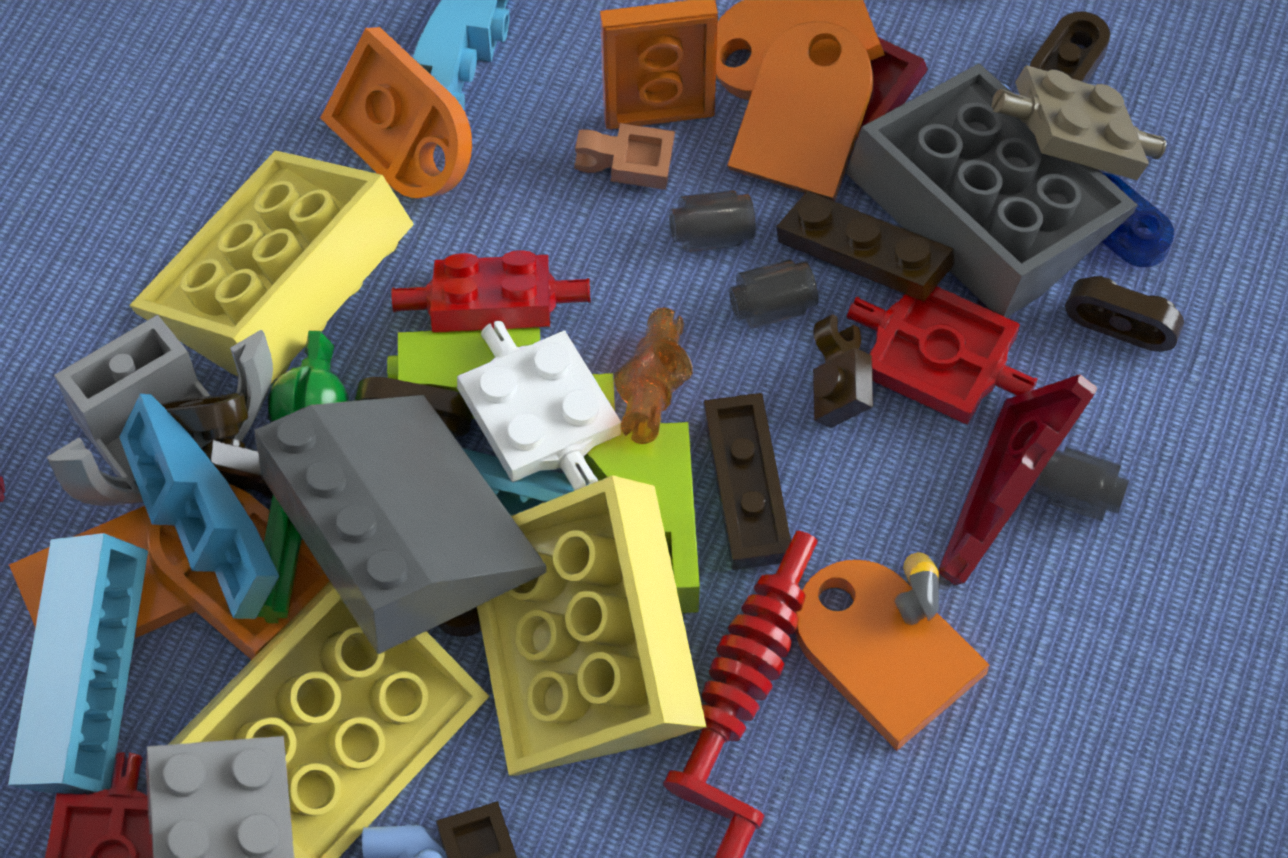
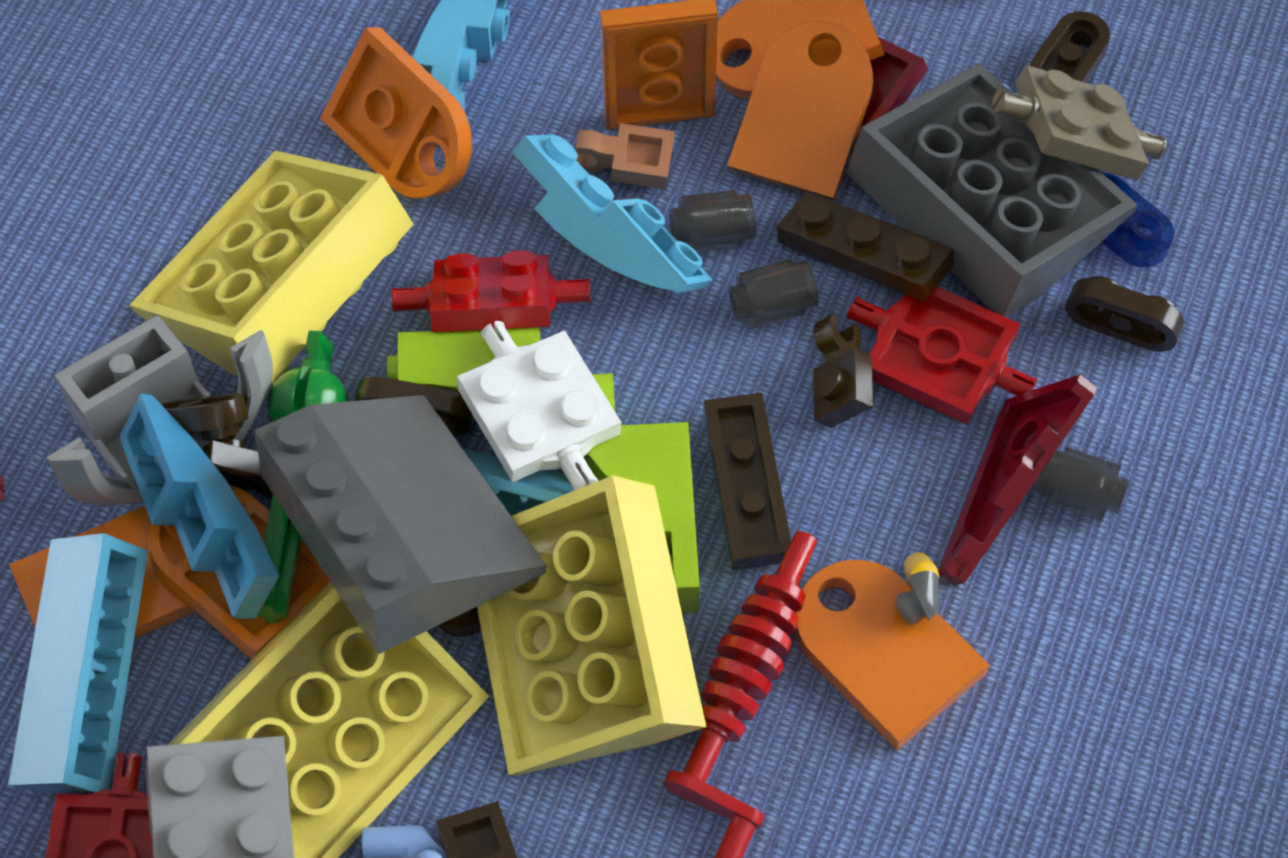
(615, 233): none -> medium azure slope
(653, 375): clear orange pin -> none

